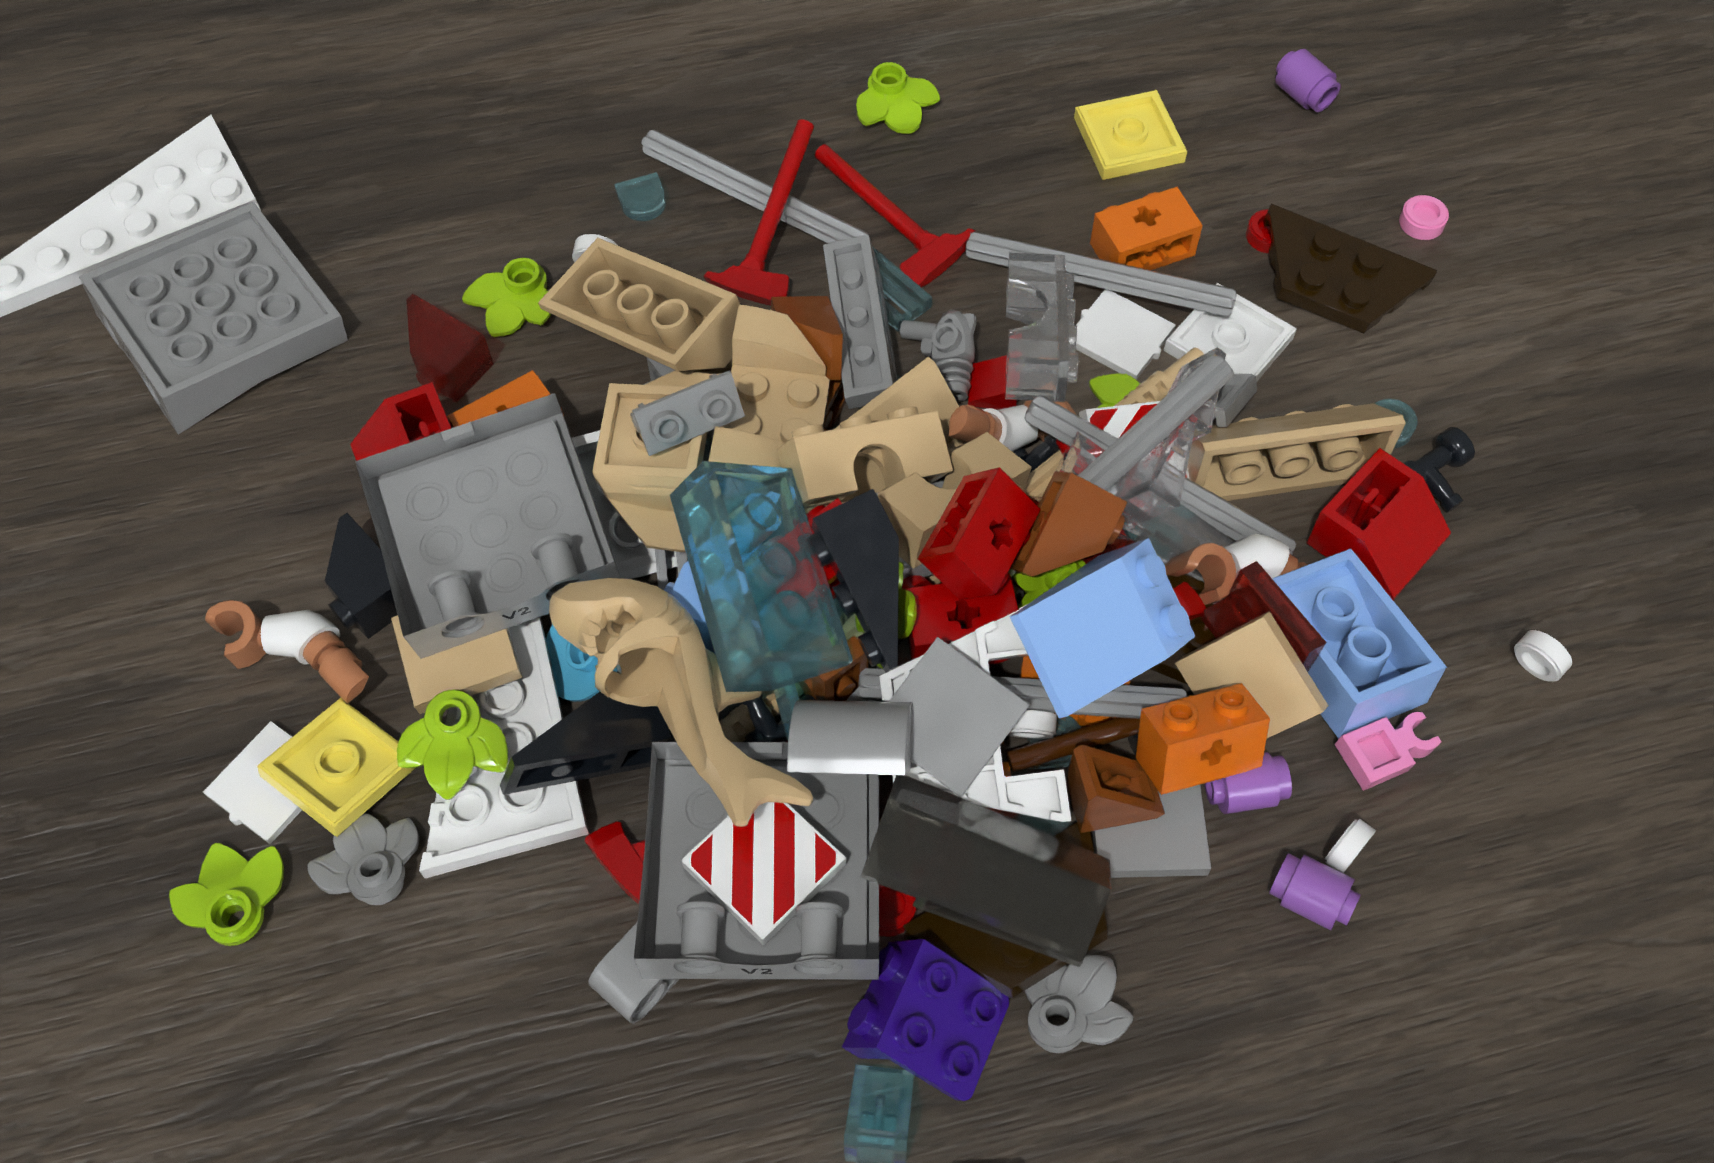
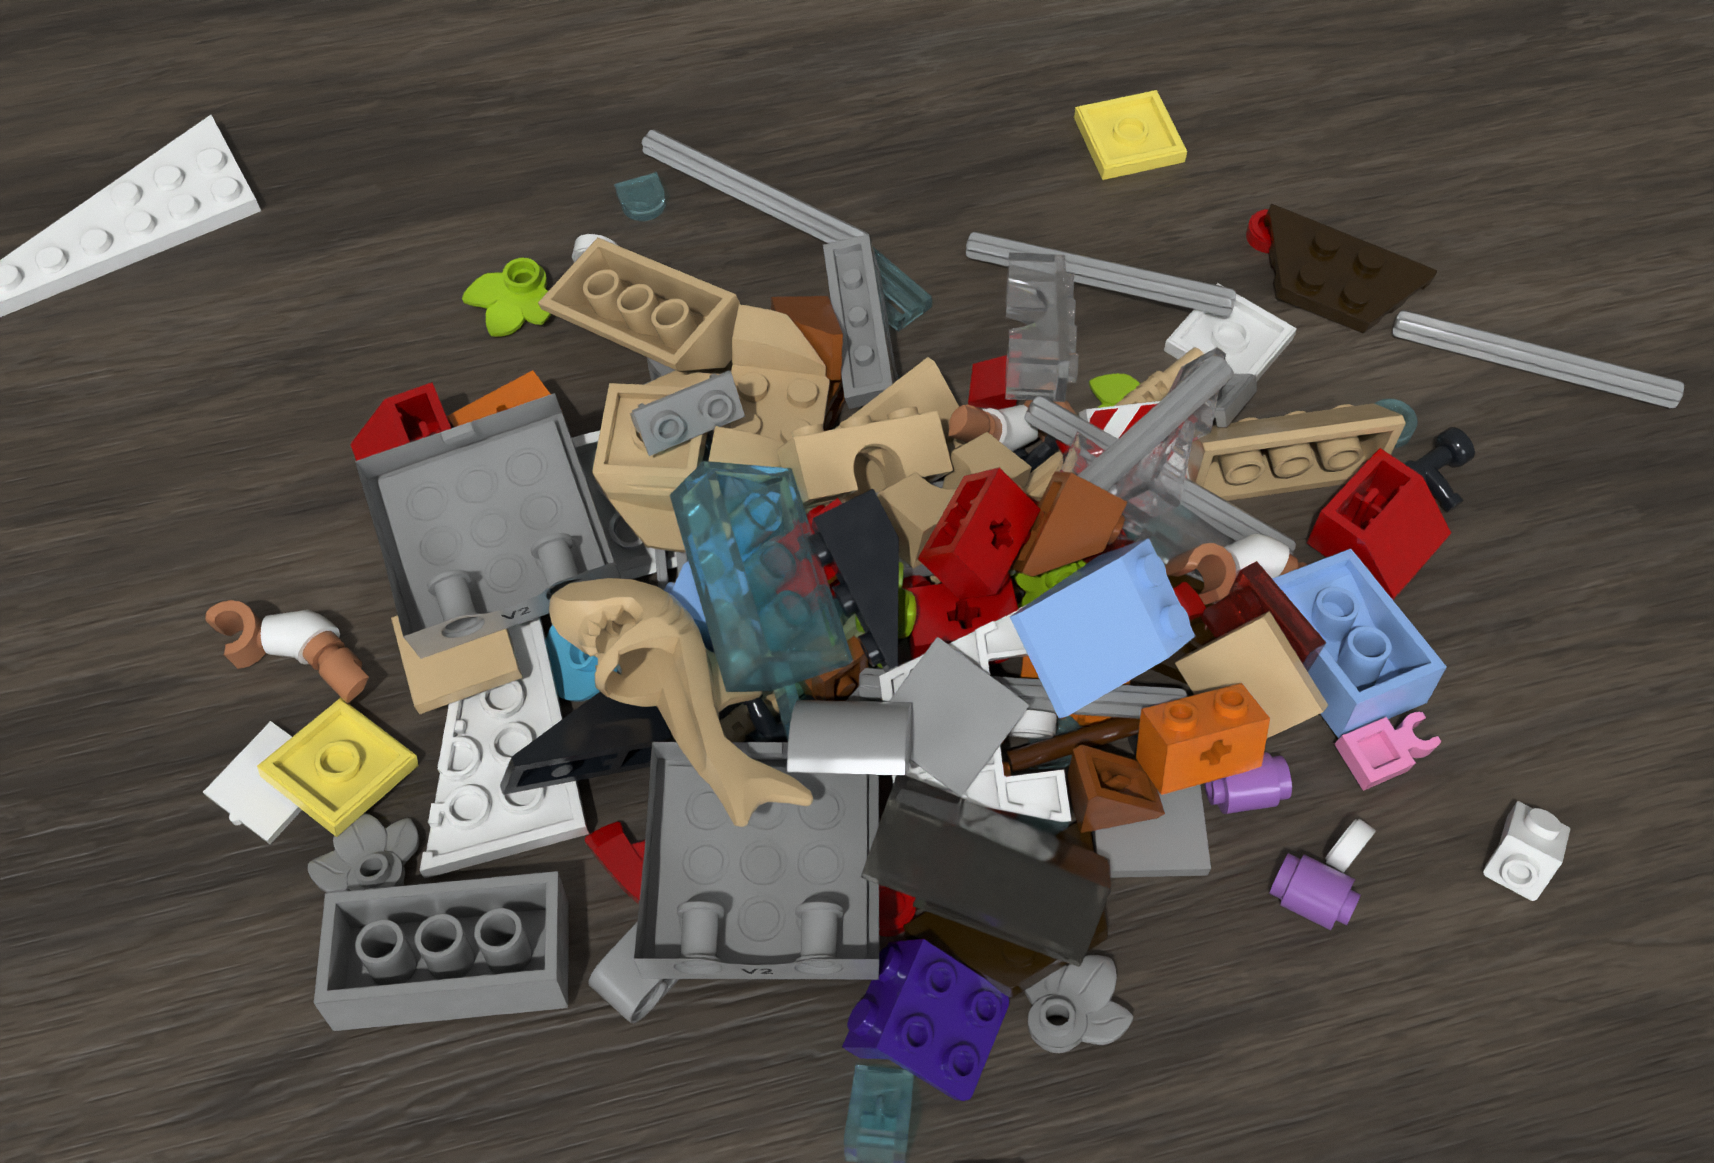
(213, 313): light grey piece -> none
(226, 887): lime plate -> none
(359, 580): black slope -> none
(443, 951): none -> light grey brick
(445, 349): clear red slope -> none
(452, 750): lime plate -> none
(749, 278): red piece -> none
(764, 867): tile -> none
(895, 99): lime plate -> none
(934, 252): red piece -> none
(949, 345): light grey piece -> none
(1121, 334): white piece -> none
(1147, 231): orange brick -> none
(1307, 80): medium lavender brick -> none
(1423, 217): bright pink tile -> none
(1528, 851): none -> white bracket
(1538, 359): none -> light grey axle
(1542, 656): white tile -> none

